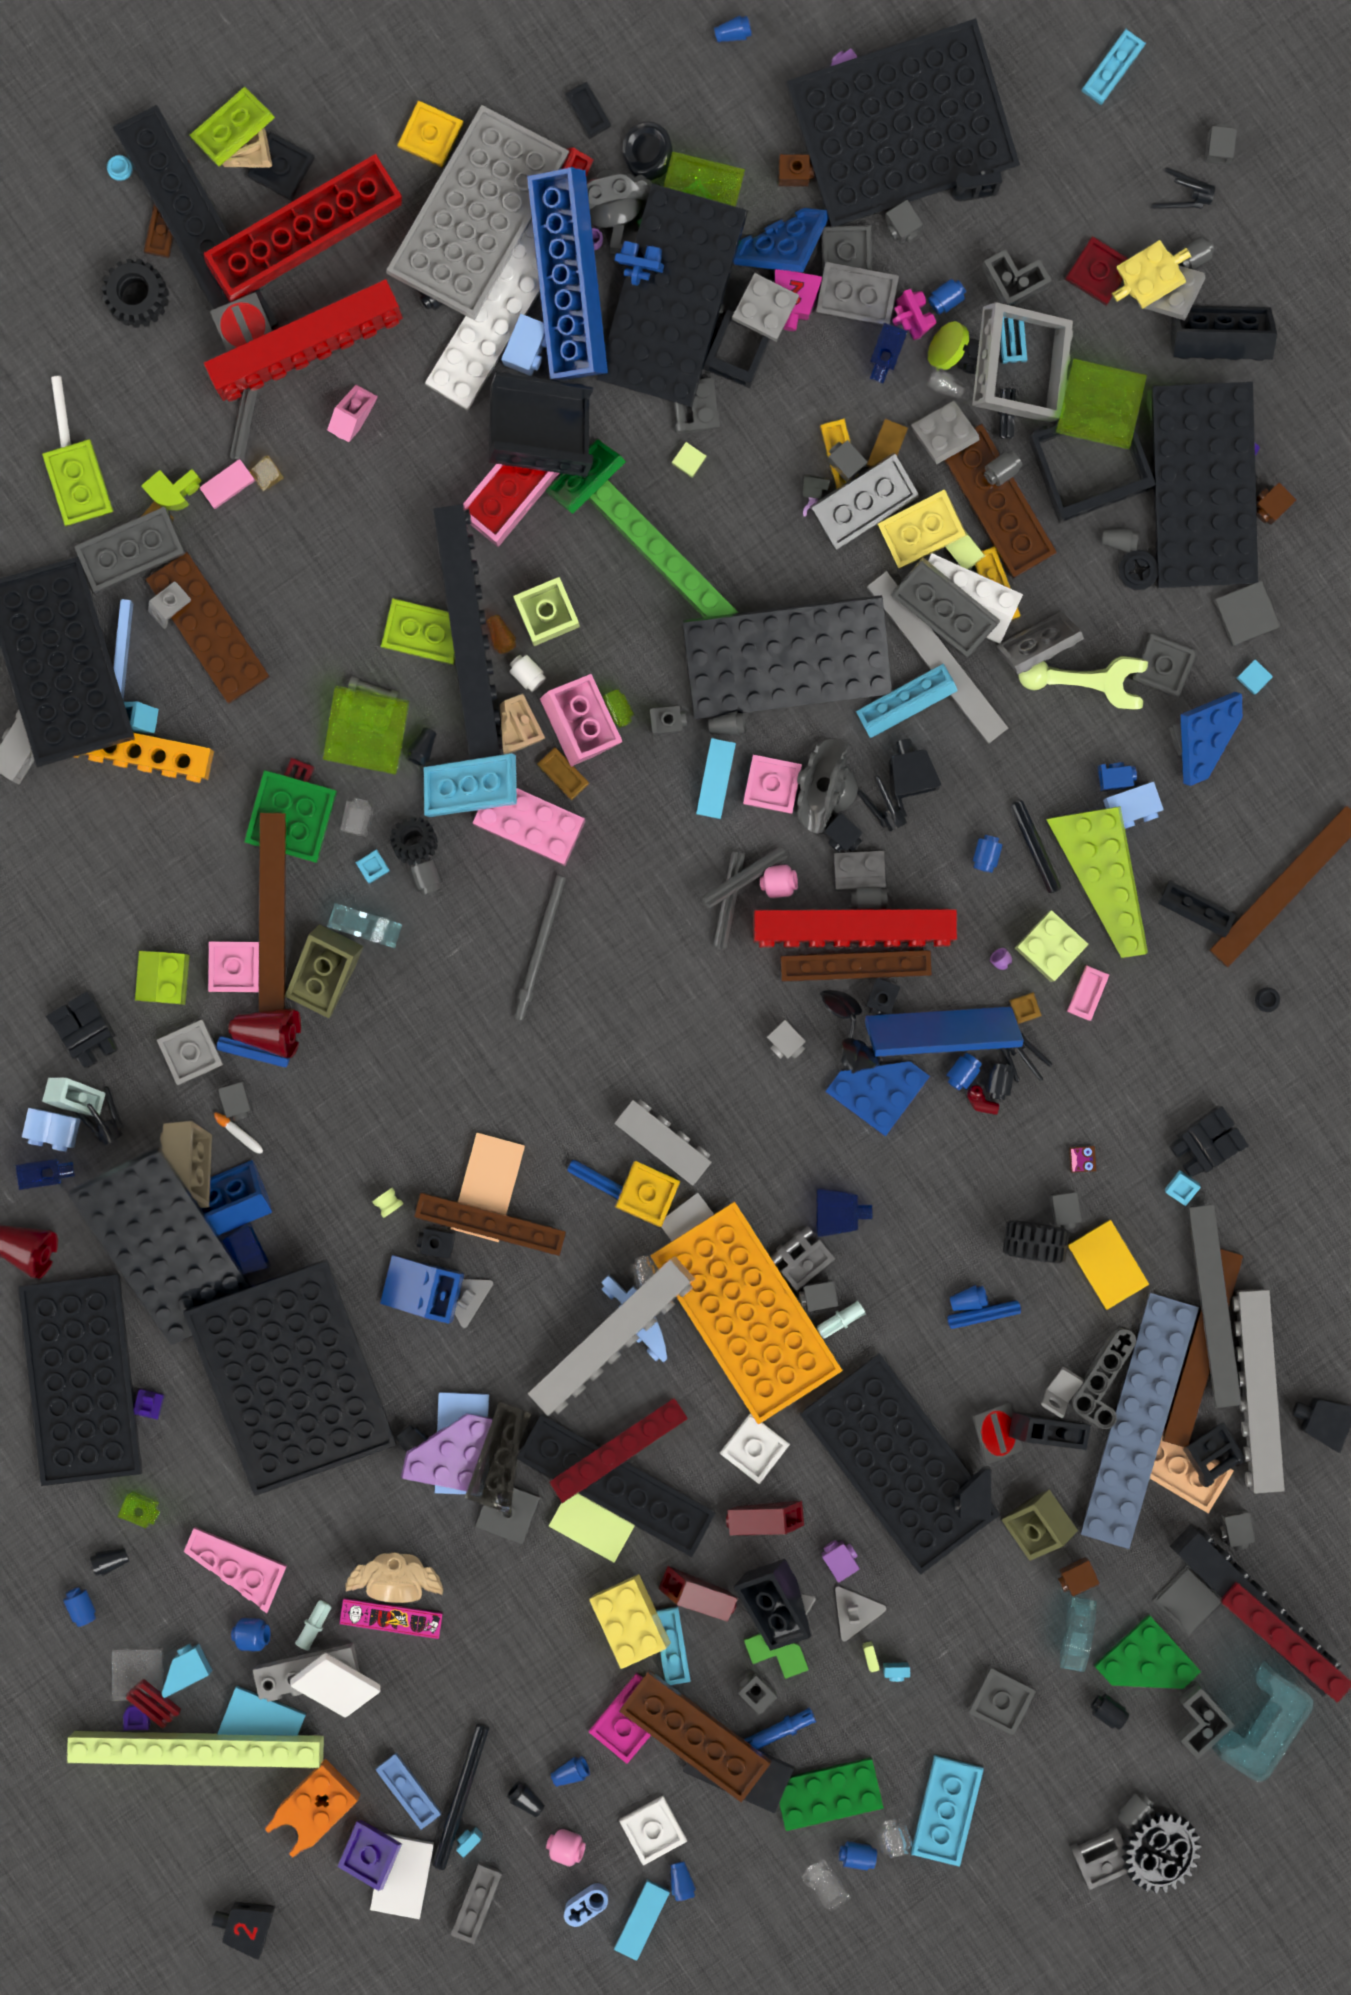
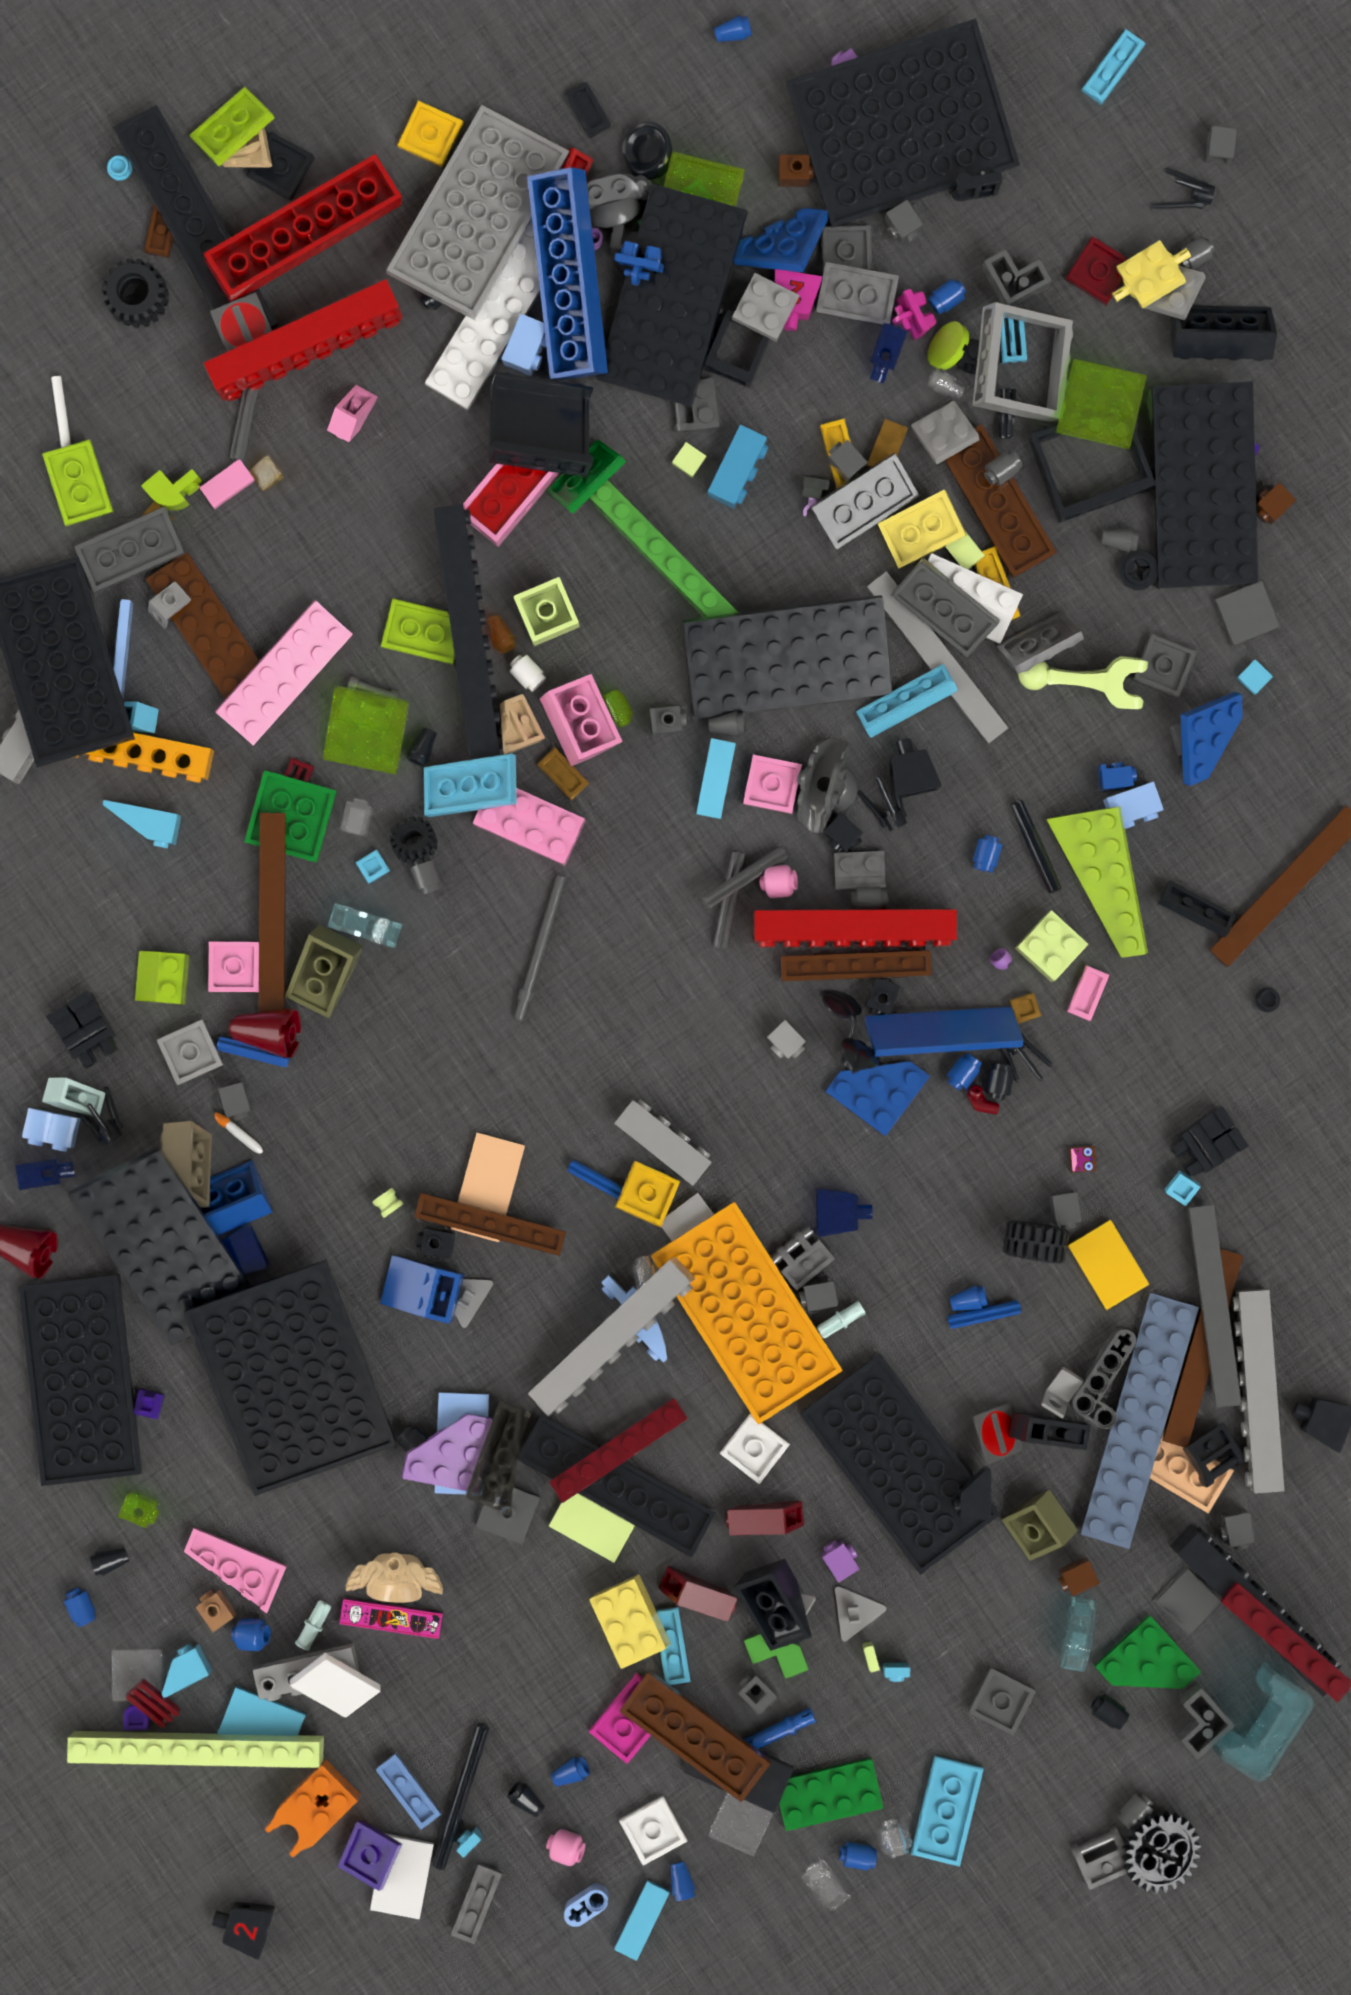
(152, 824): none -> medium azure slope
(215, 1609): none -> medium nougat brick
(283, 672): none -> bright pink plate
(738, 467): none -> dark azure brick
(740, 1824): none -> clear tile

